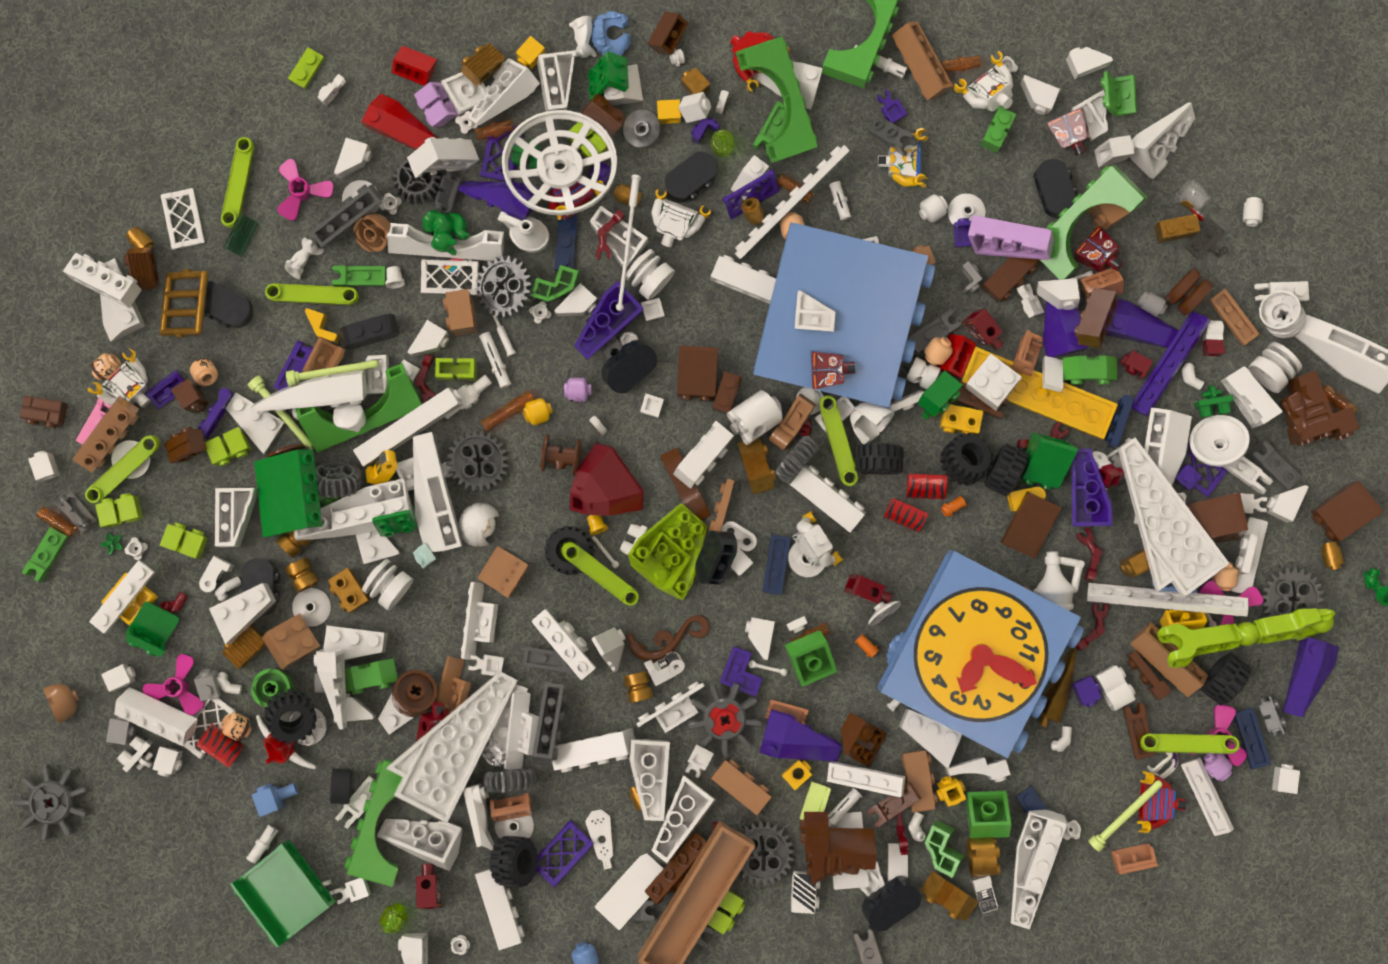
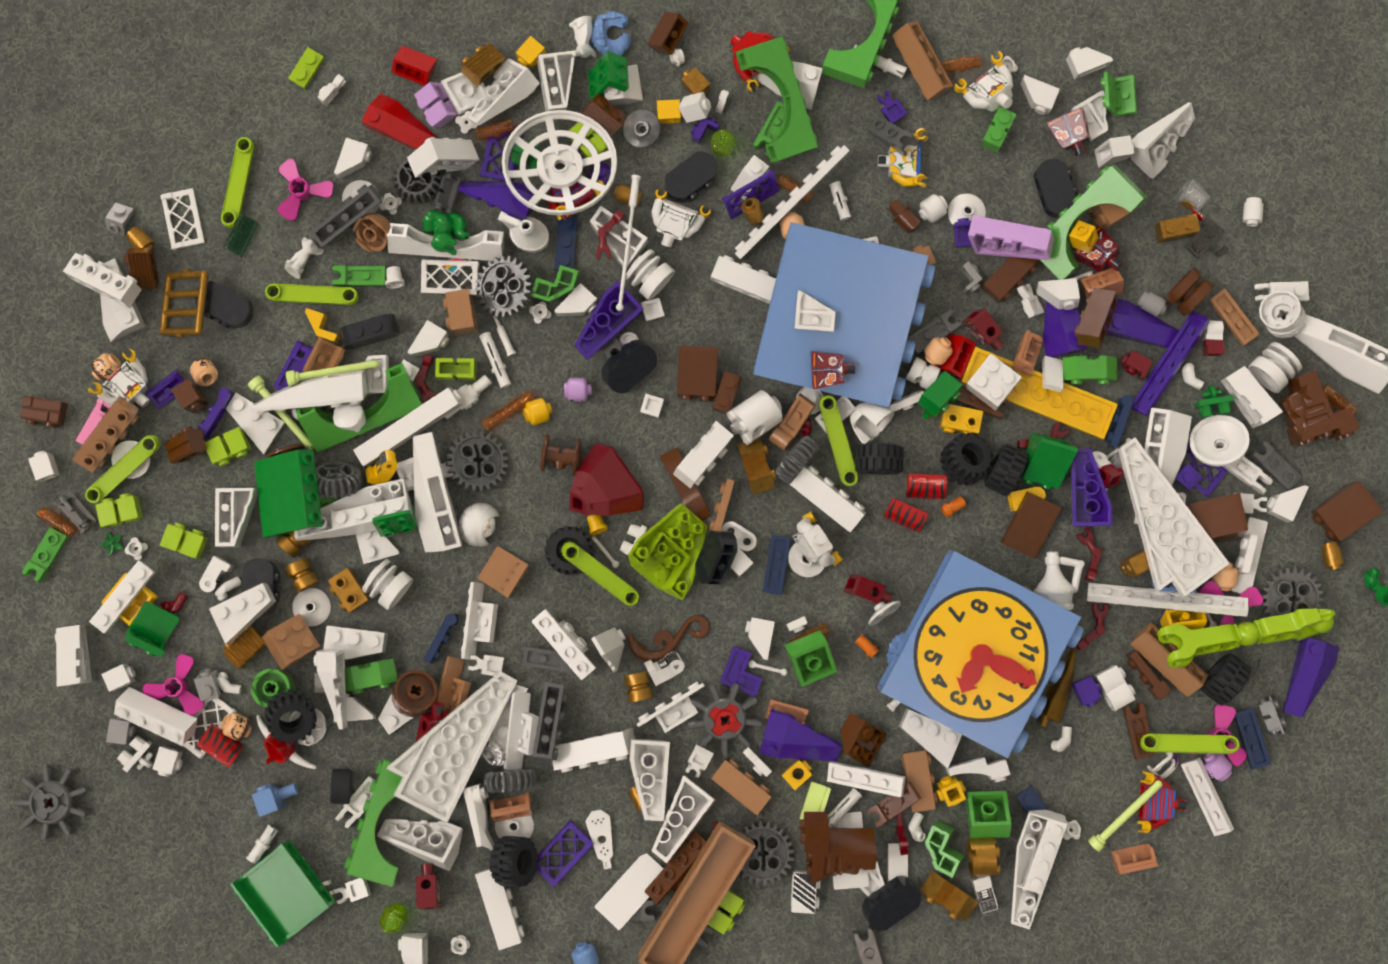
(61, 701): medium nougat cylinder -> none
(72, 656): none -> white wedge
(118, 218): none -> light grey bracket
(424, 555): light aqua plate -> none
(441, 638): none -> dark blue plate
(598, 425): white tile -> none
(760, 767): none -> white plate
(904, 216): none -> reddish brown arm
(1083, 236): none -> yellow brick
(1286, 779): white brick -> none

